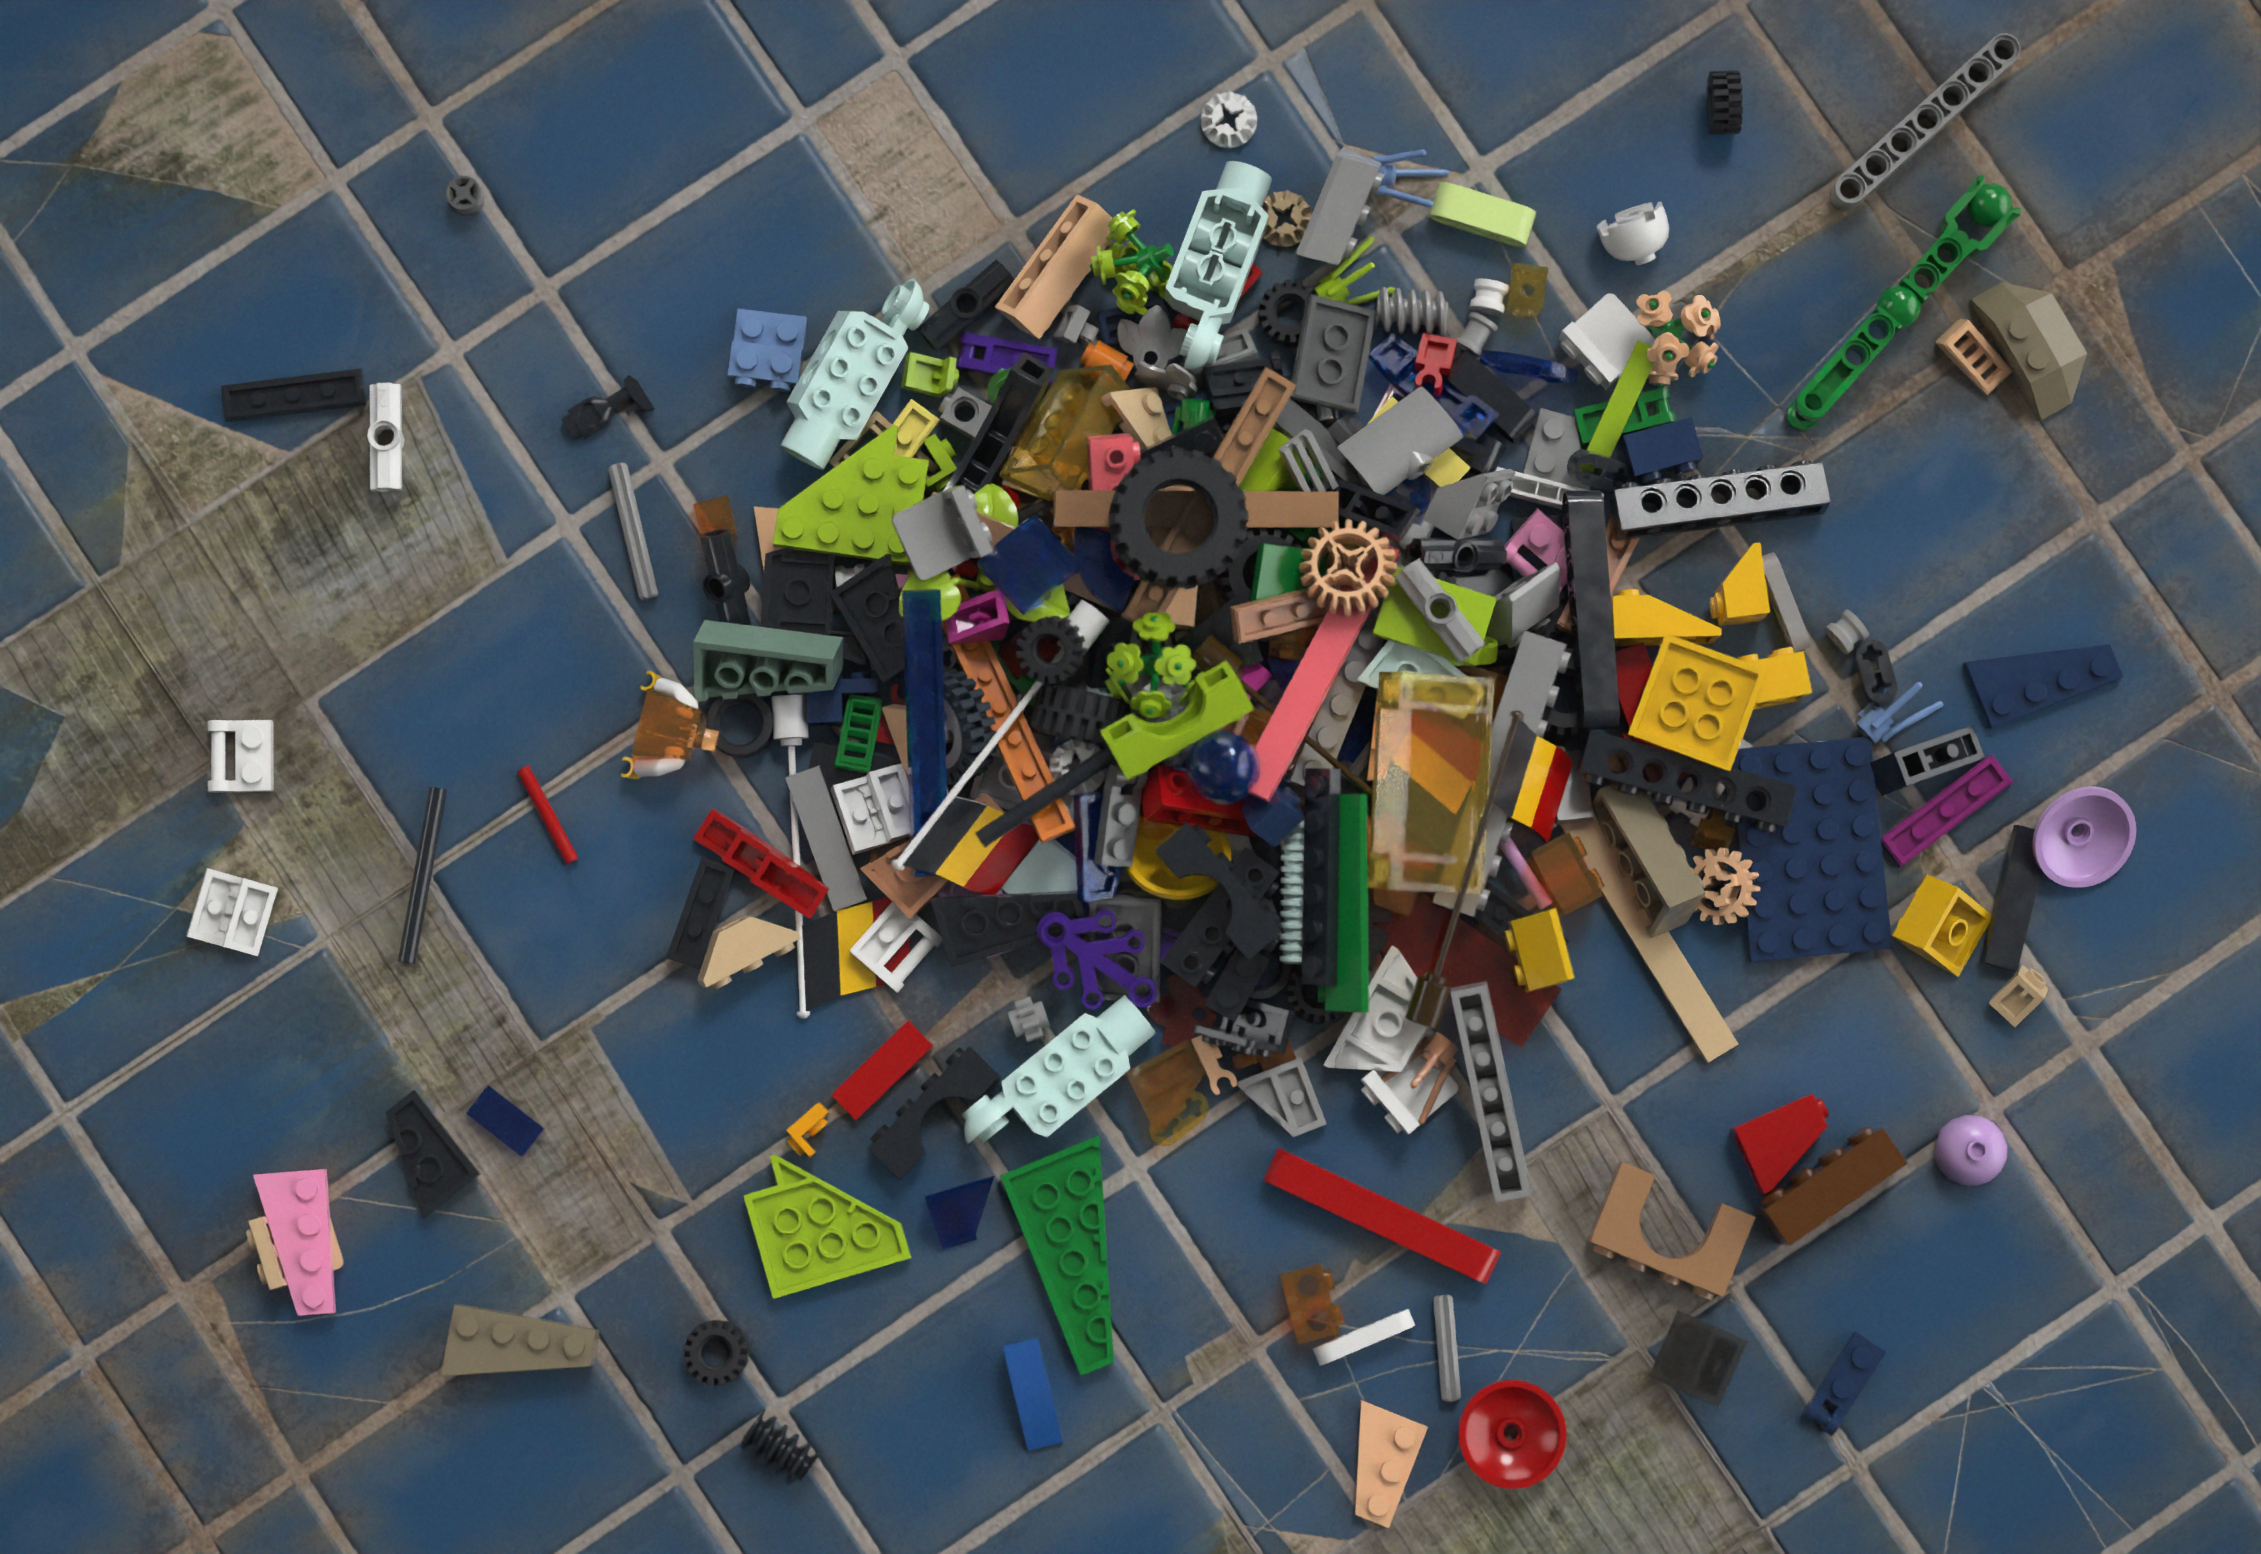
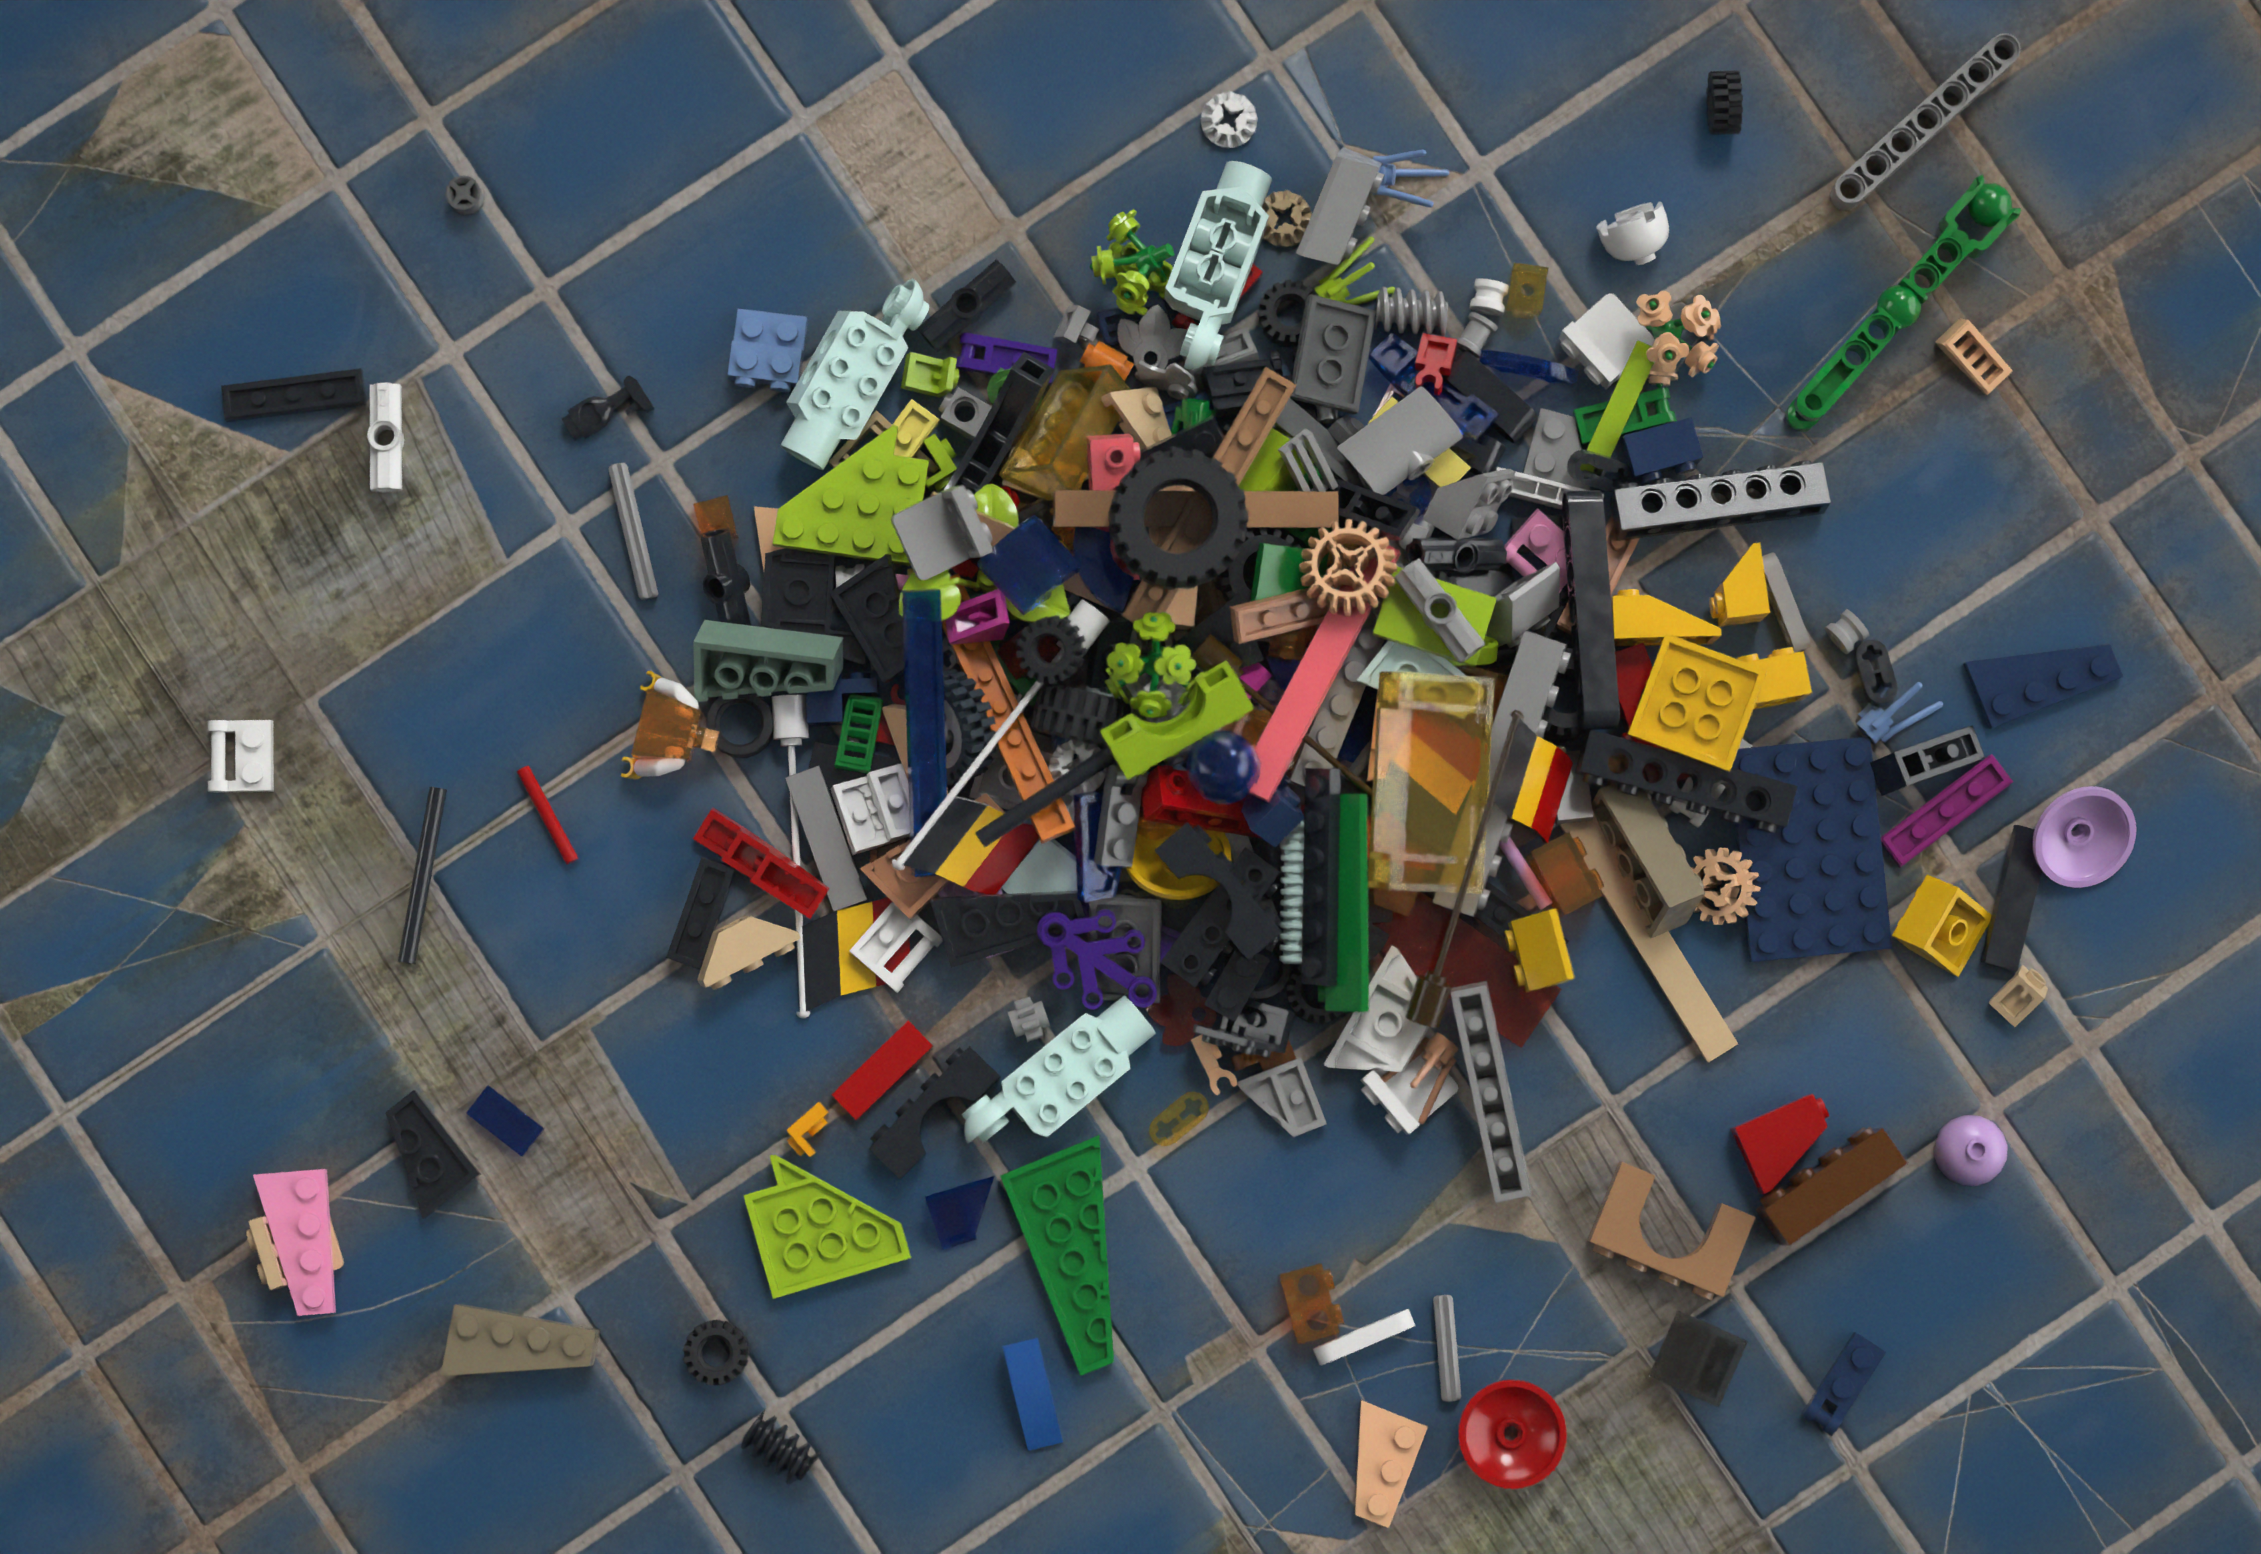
(232, 912): white slope -> none
(1056, 267): light nougat brick -> none
(1166, 1082): clear orange wing -> none
(1382, 1216): red beam -> none
(1482, 214): yellowish green beam -> none
(1712, 833): clear orange tile -> none
(2034, 343): dark tan wedge -> none

